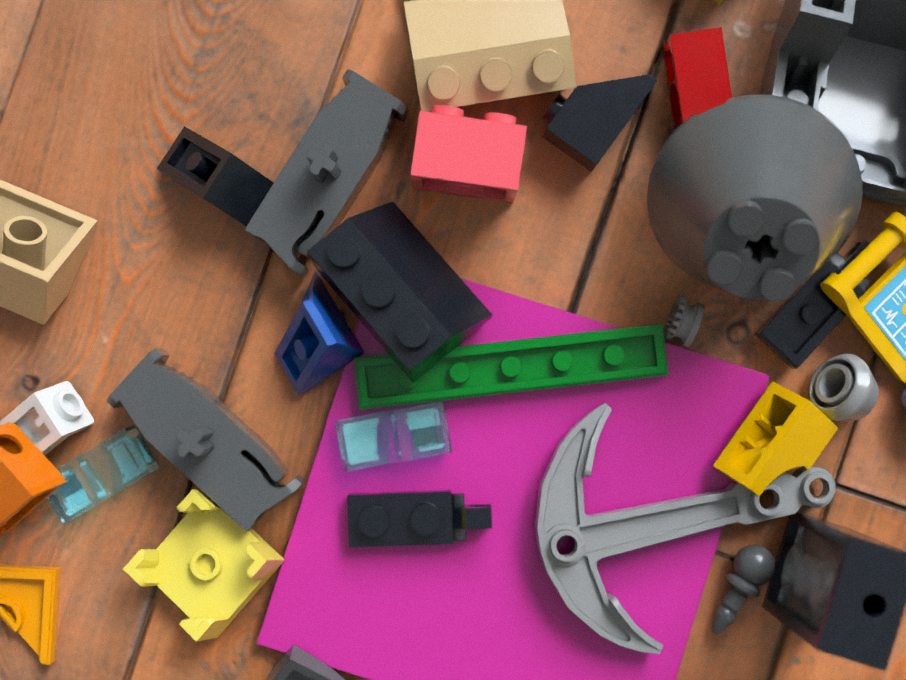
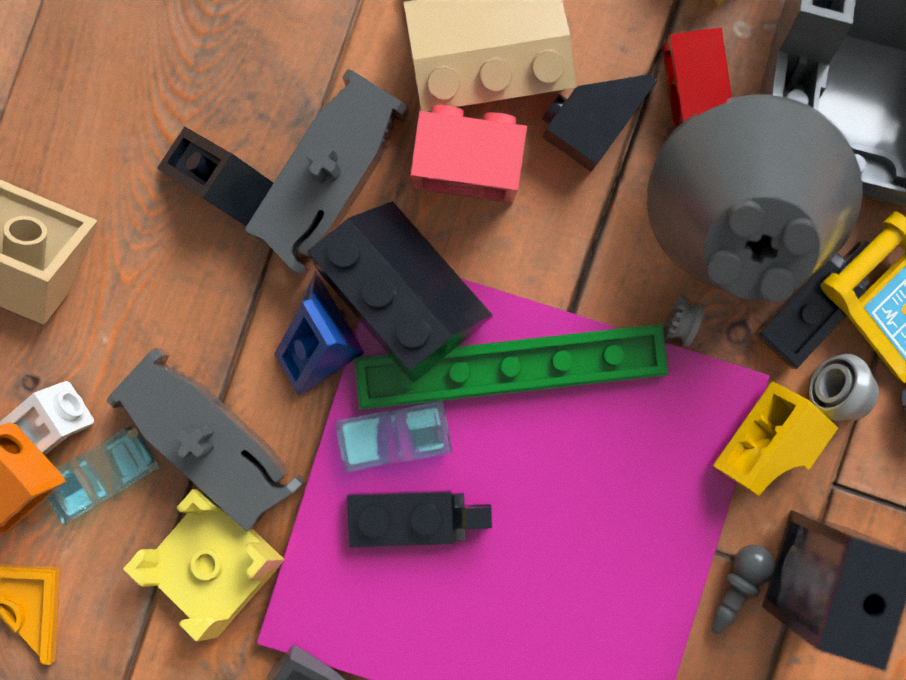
(616, 531): light grey piece -> none

